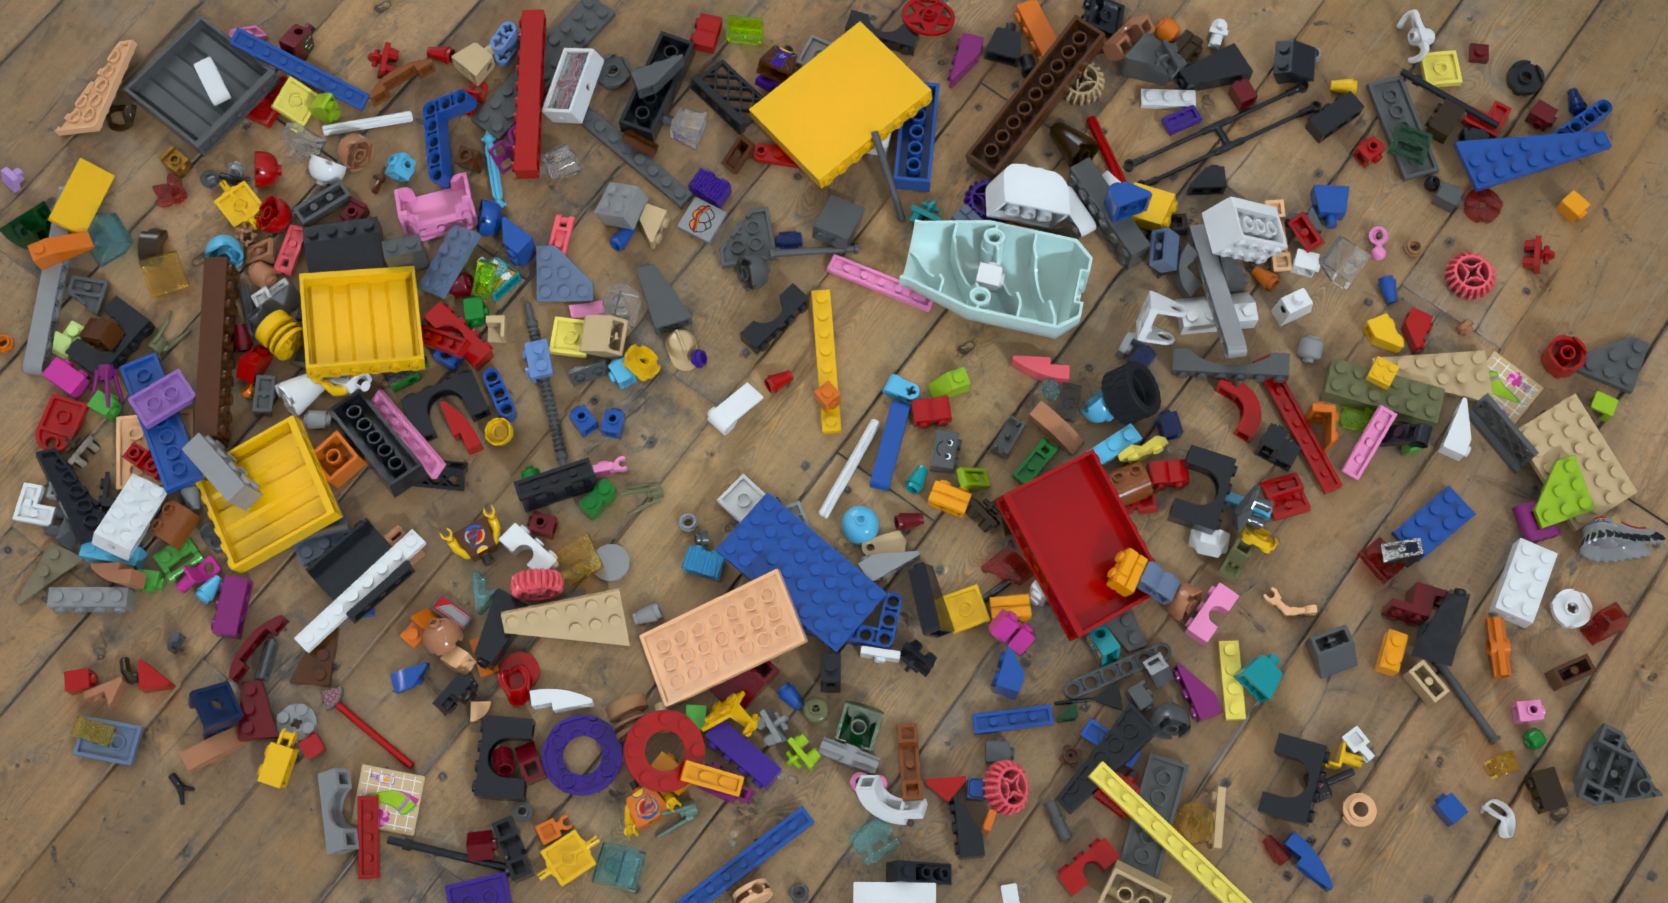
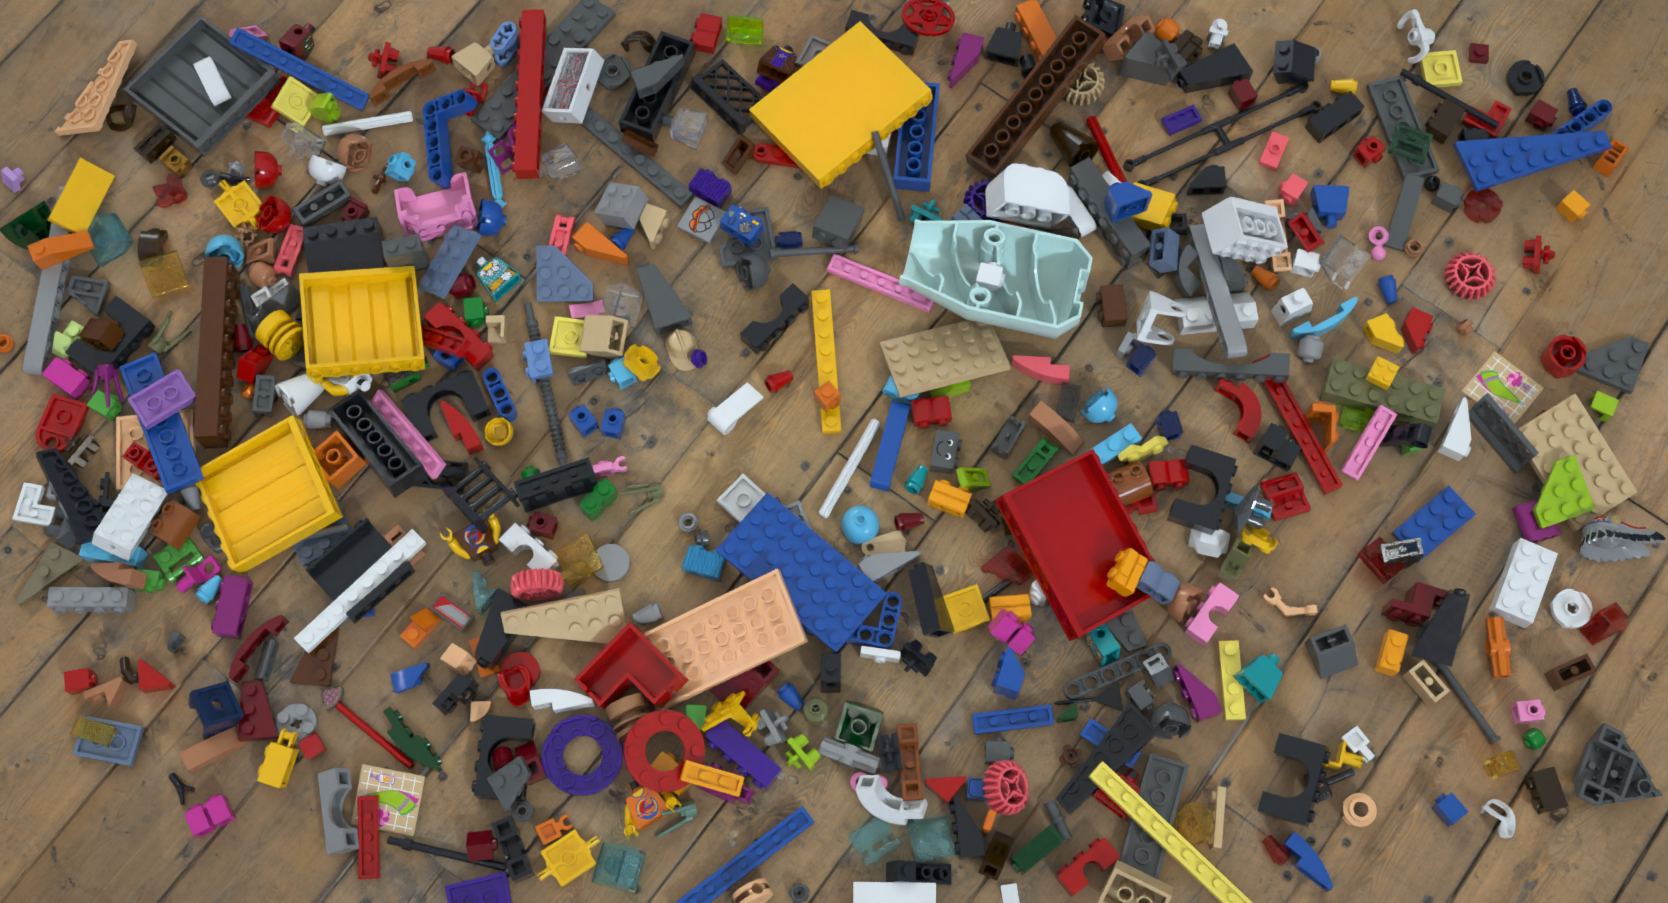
(155, 143): none -> dark brown bracket
(205, 817): none -> dark pink piece
(222, 471): light grey brick -> none
(414, 747): none -> dark green slope
(441, 636): nougat cylinder -> none
(470, 510): none -> black fence
(485, 279): clear neon green slope -> none
(509, 781): none -> dark grey wing
(517, 243): blue slope -> none
(596, 245): none -> orange slope
(628, 661): none -> red piece
(646, 40): none -> dark brown piece
(742, 225): none -> blue brick
(889, 752): none -> black hips
(931, 839): none -> clear light blue slope
(943, 356): none -> tan plate
(996, 855): none -> dark brown brick
(1036, 850): none -> dark green slope
(1050, 389): clear light blue plant -> none
(1112, 305): none -> reddish brown brick
(1131, 393): black tyre -> none
(1167, 98): white plate -> none
(1273, 150): none -> coral plate
(1292, 189): none -> coral brick
(1325, 326): none -> medium azure slope
(1404, 211): none -> dark grey slope
(1457, 372): tan wing -> none
(1610, 158): none -> orange slope

